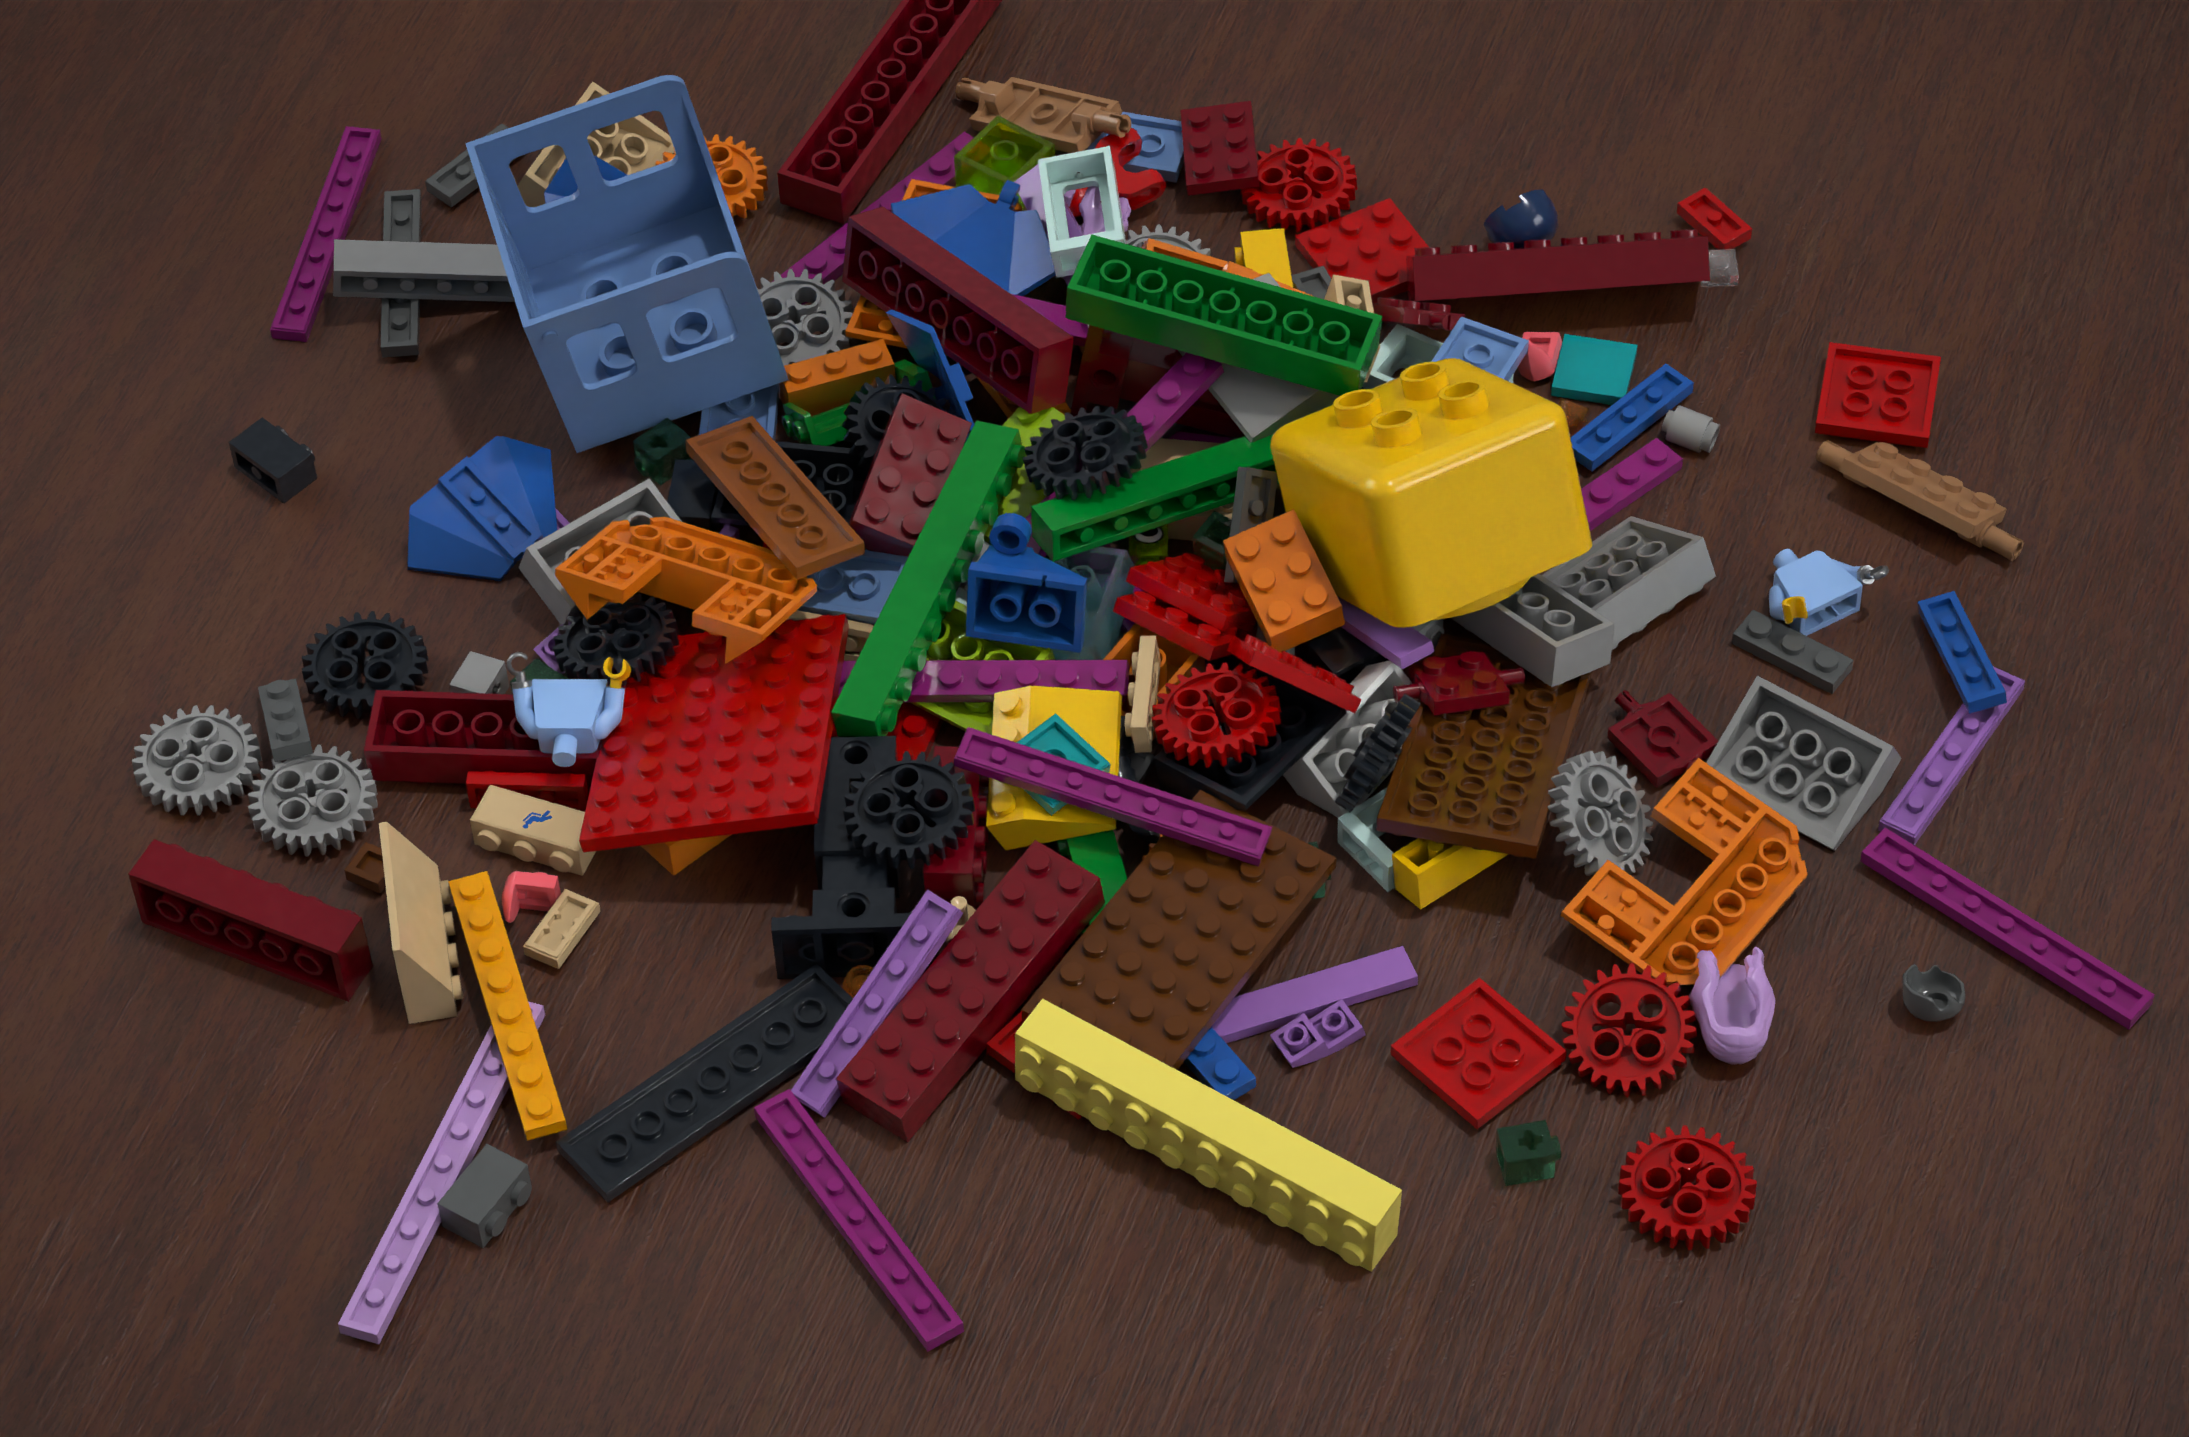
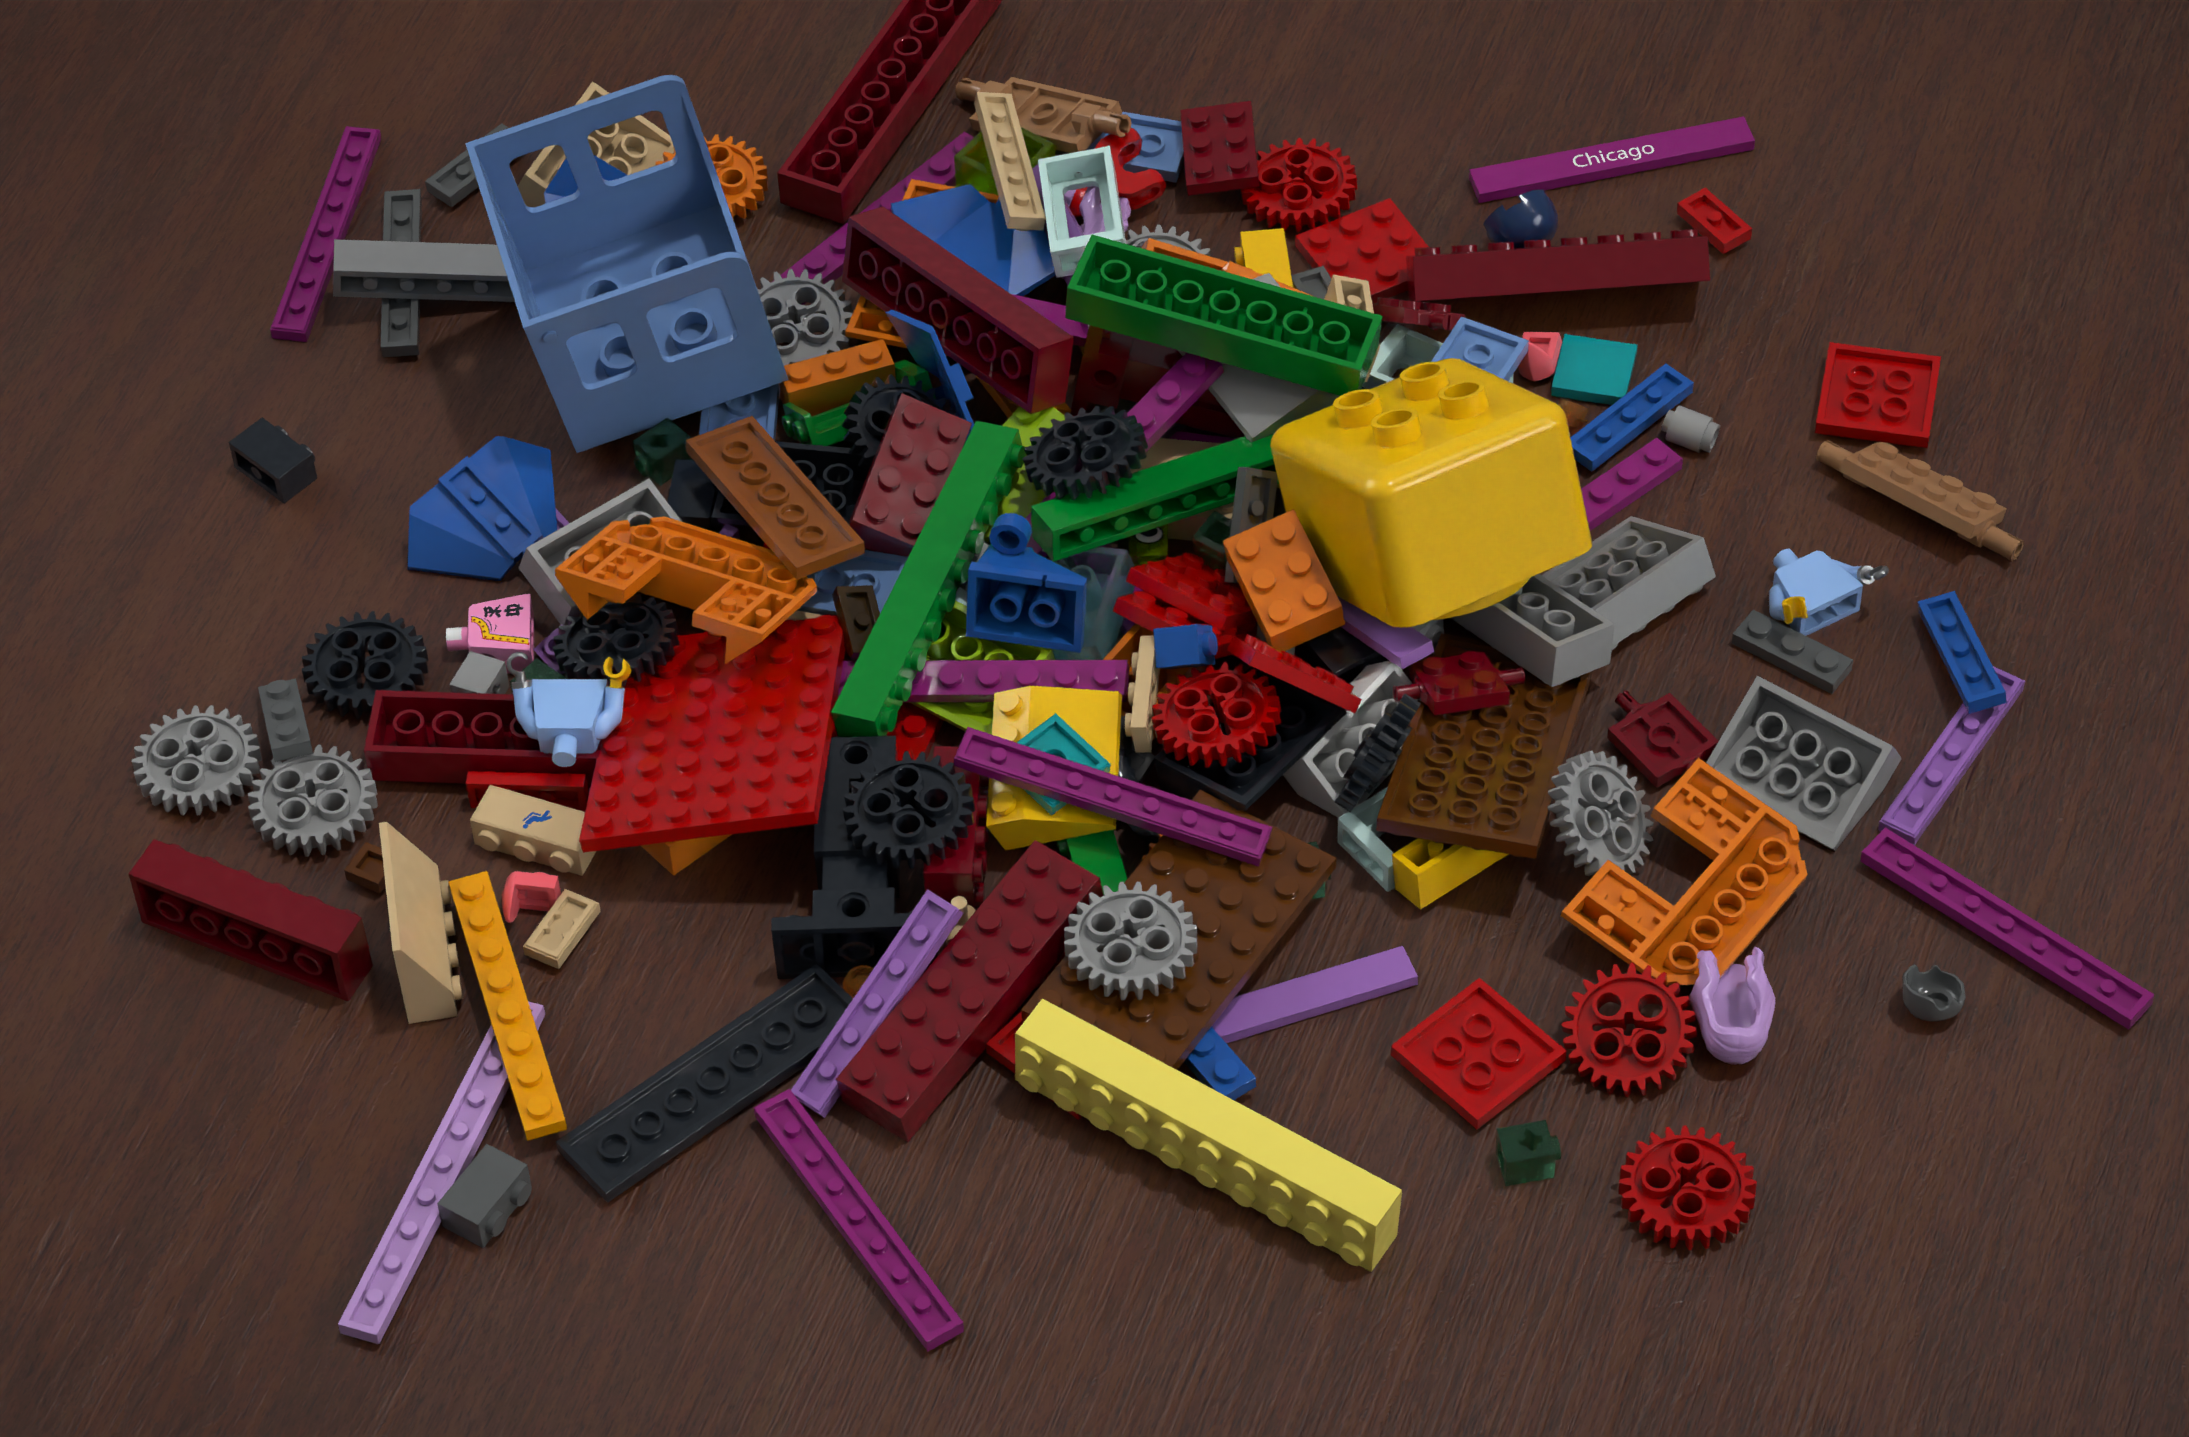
(498, 630): none -> bright pink torso
(856, 614): none -> dark brown plate
(1009, 161): none -> tan plate
(1113, 932): none -> light grey gear
(1185, 646): none -> blue brick
(1322, 1035): medium lavender slope -> none
(1611, 159): none -> magenta tile
(1722, 268): clear plate -> none

